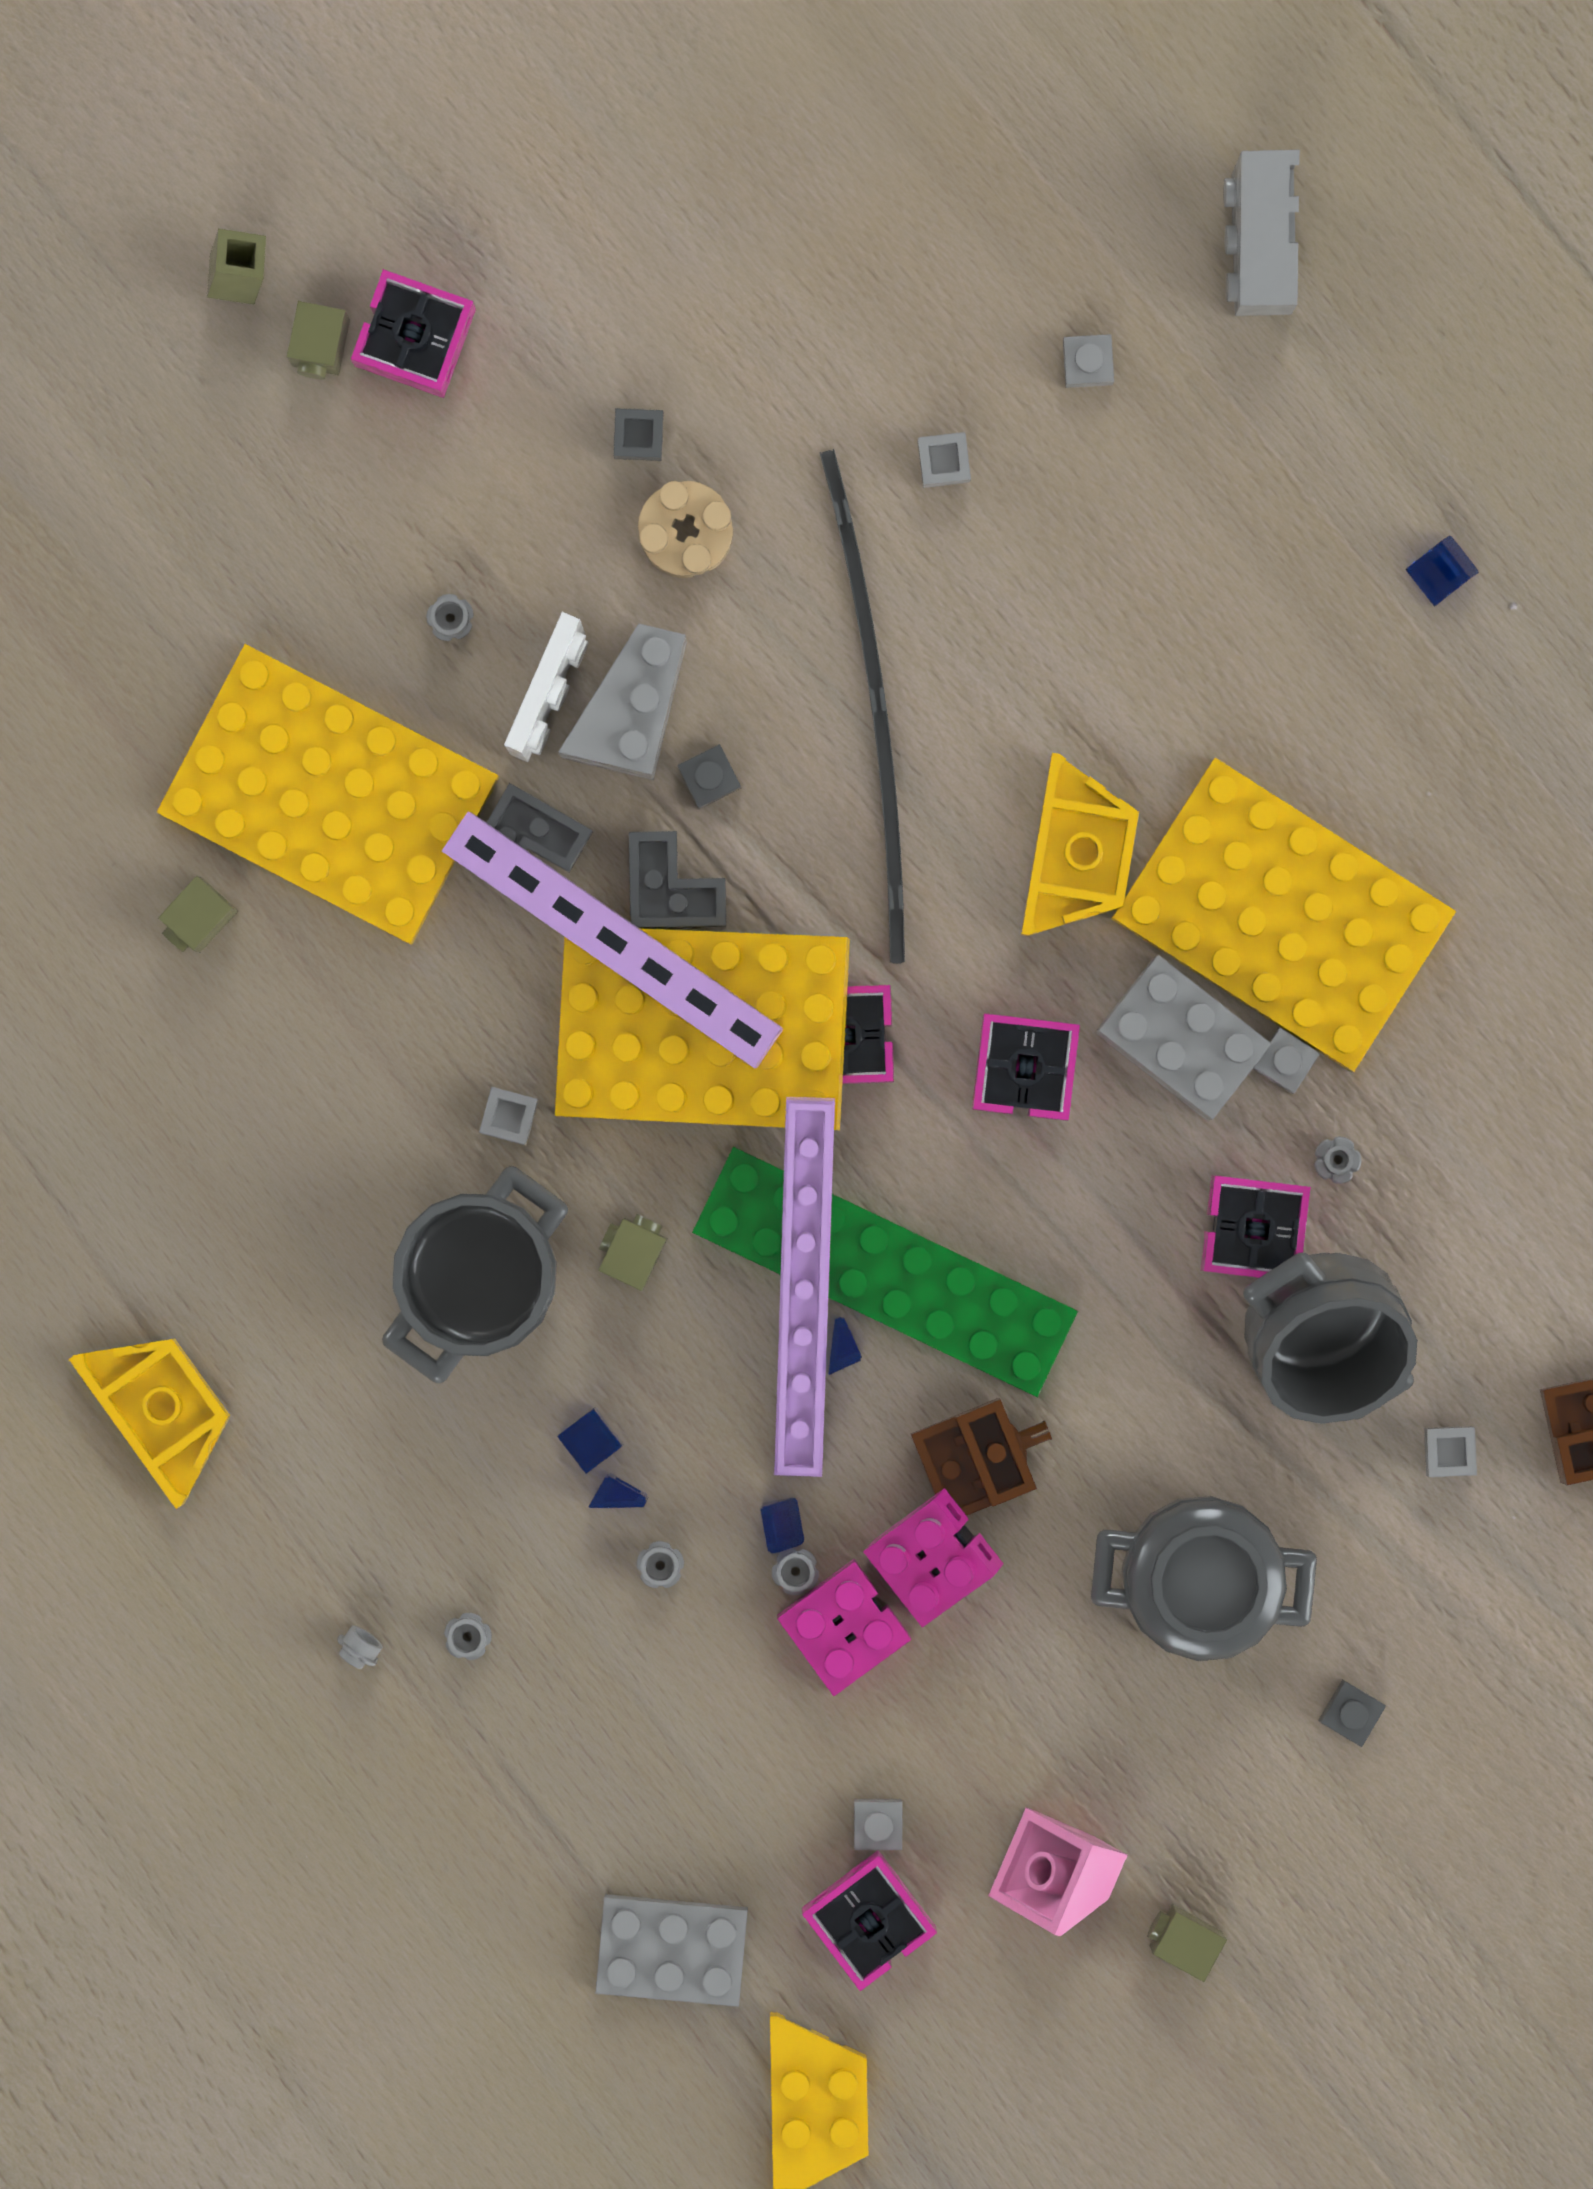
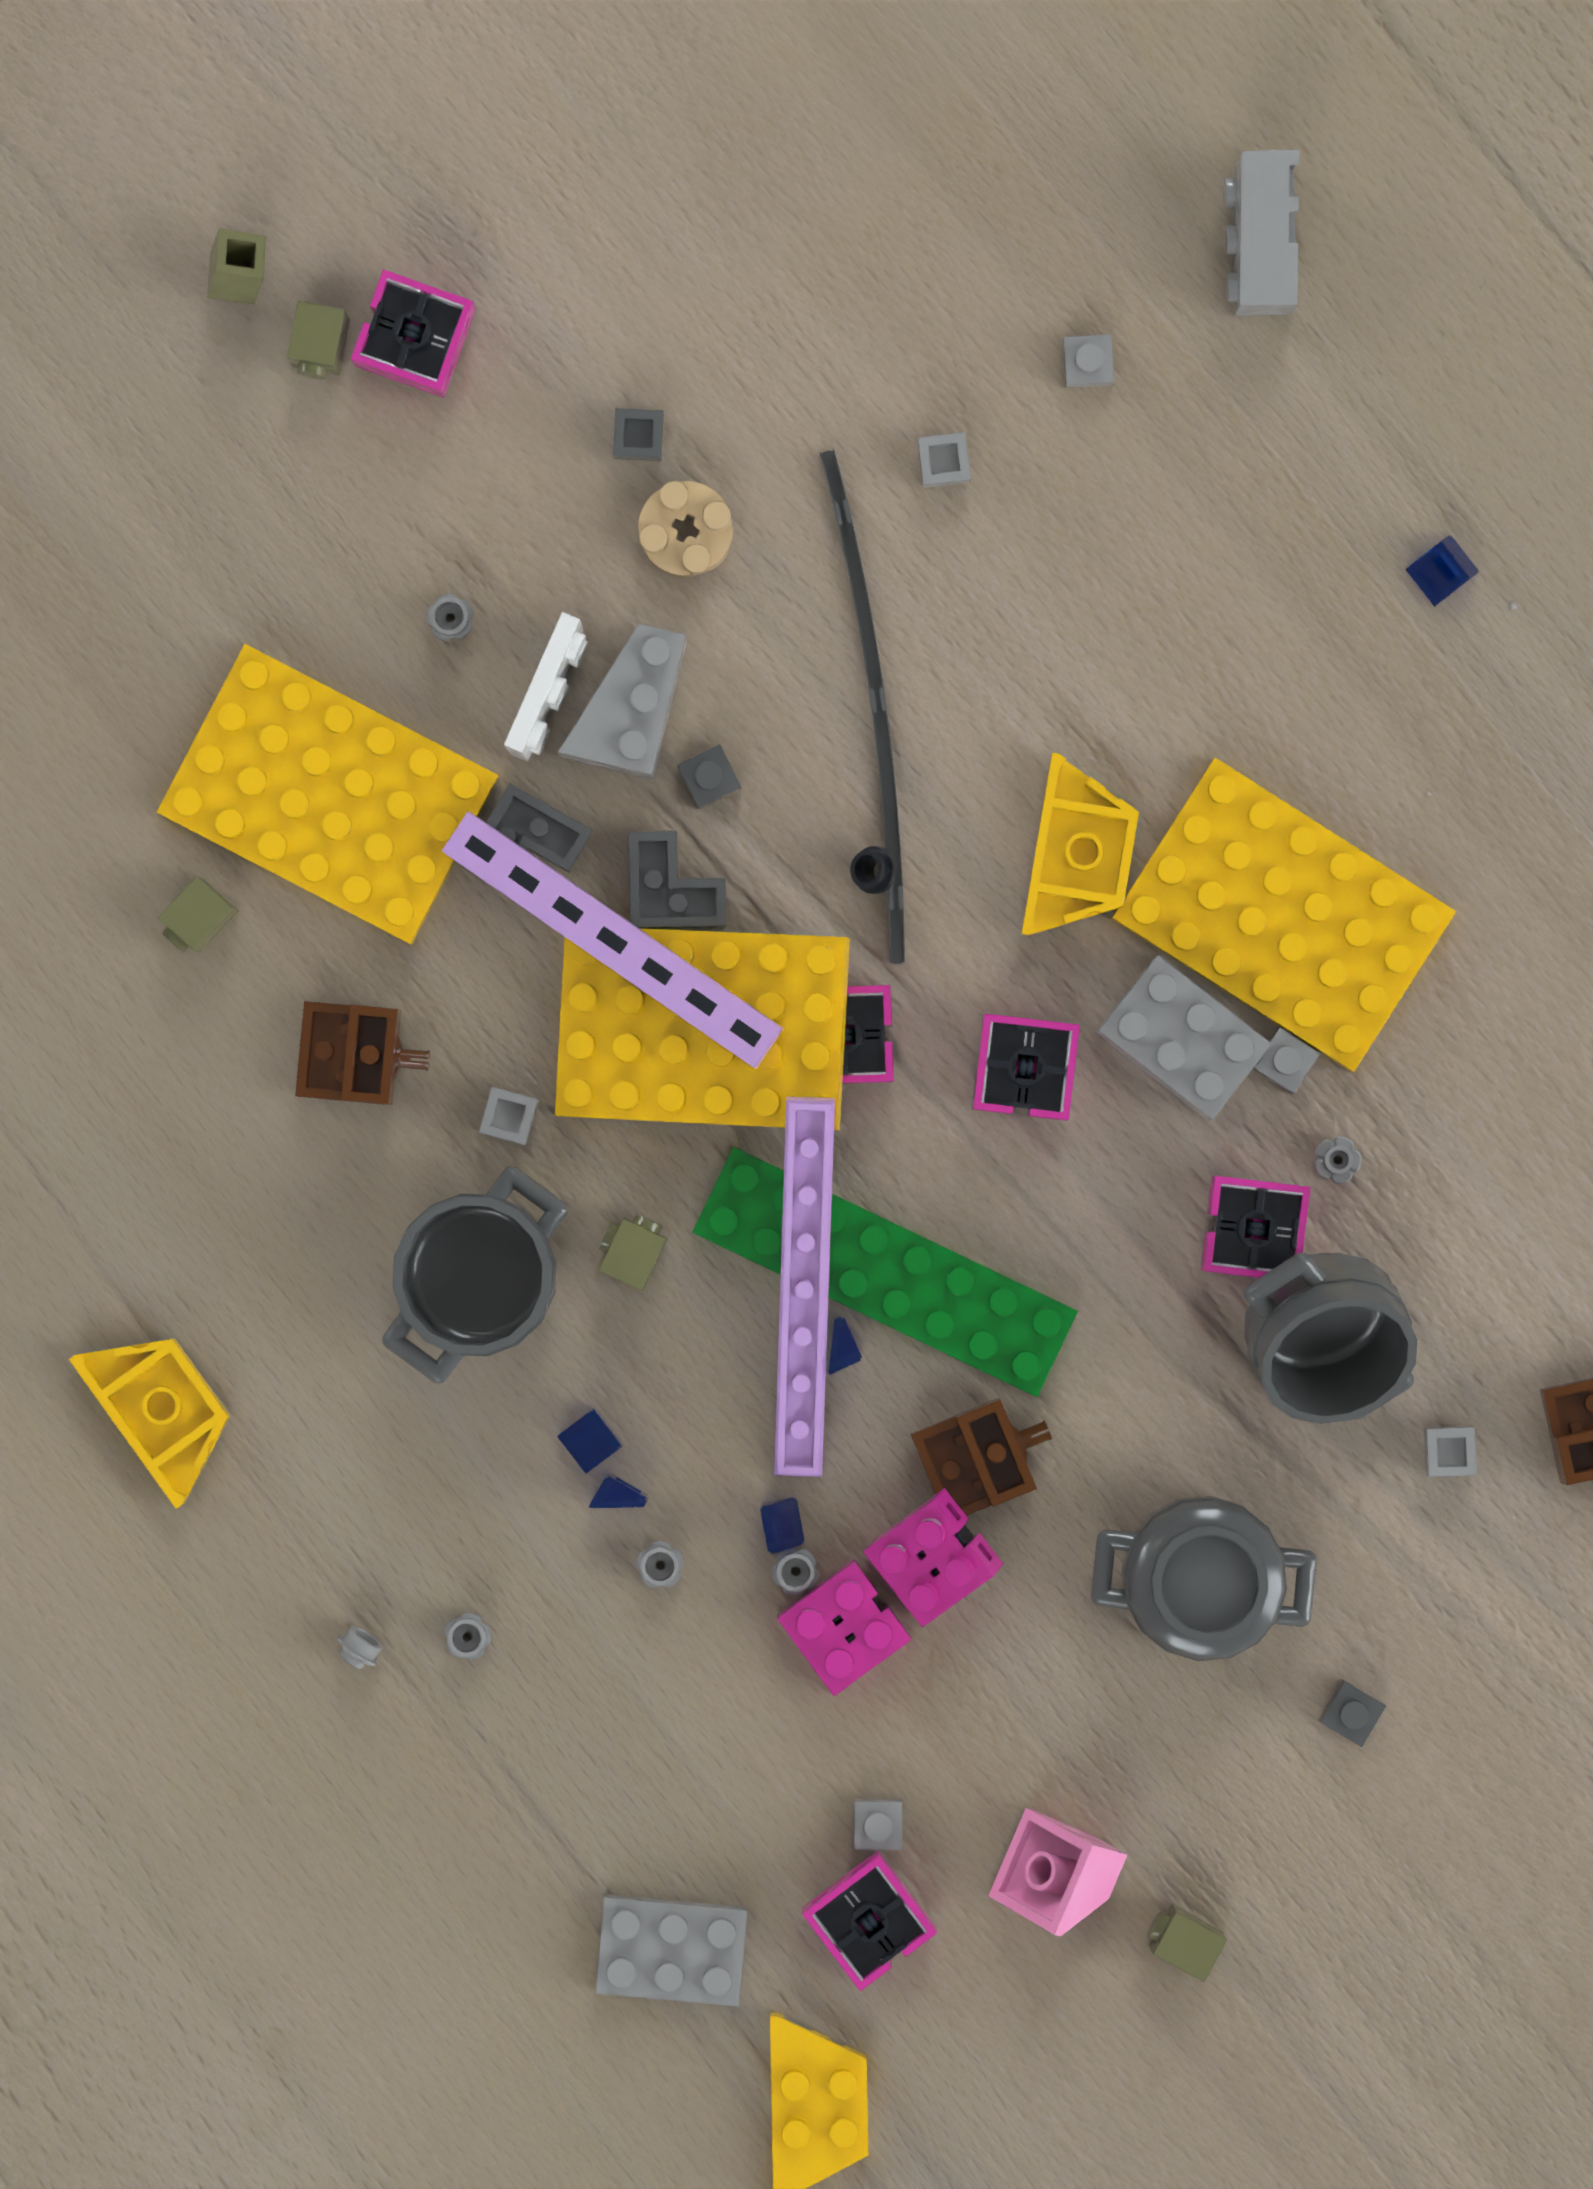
(352, 1053): none -> reddish brown plate
(863, 870): none -> black plate

